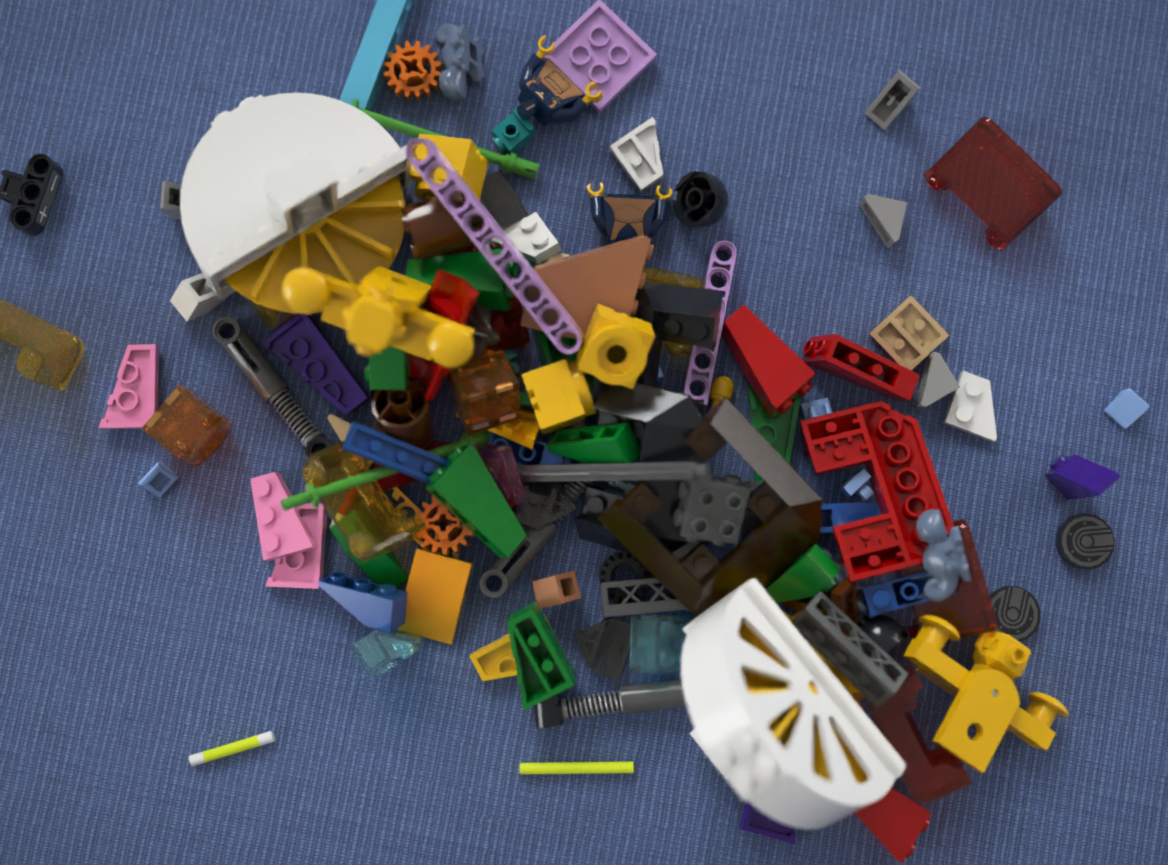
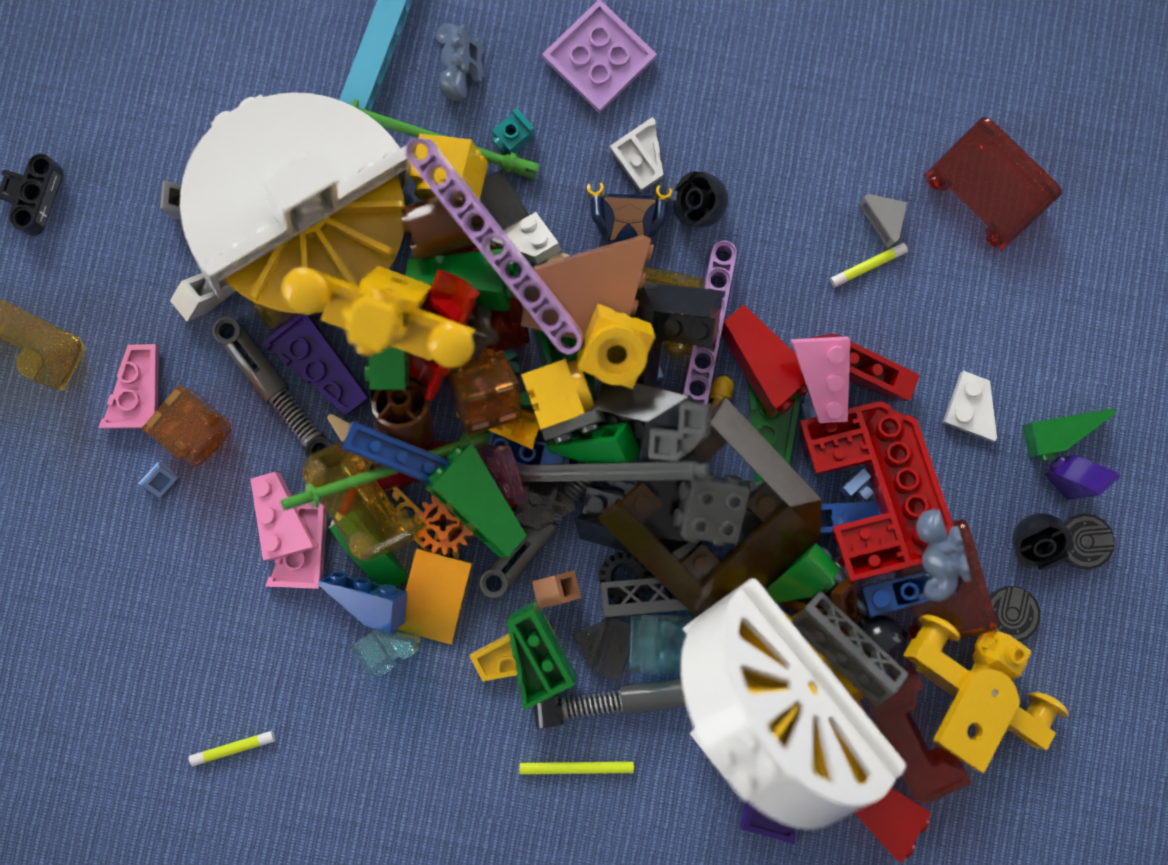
(411, 59): orange gear -> none
(549, 92): torso -> none
(586, 423): none -> dark grey plate
(693, 429): none -> dark grey tile
(826, 375): none -> bright pink wing
(868, 265): none -> neon yellow bar
(892, 100): light grey slope -> none
(909, 334): tan slope -> none
(935, 381): light grey slope -> none
(1041, 541): none -> black cylinder
(1059, 434): none -> green slope
(1126, 408): light blue slope -> none

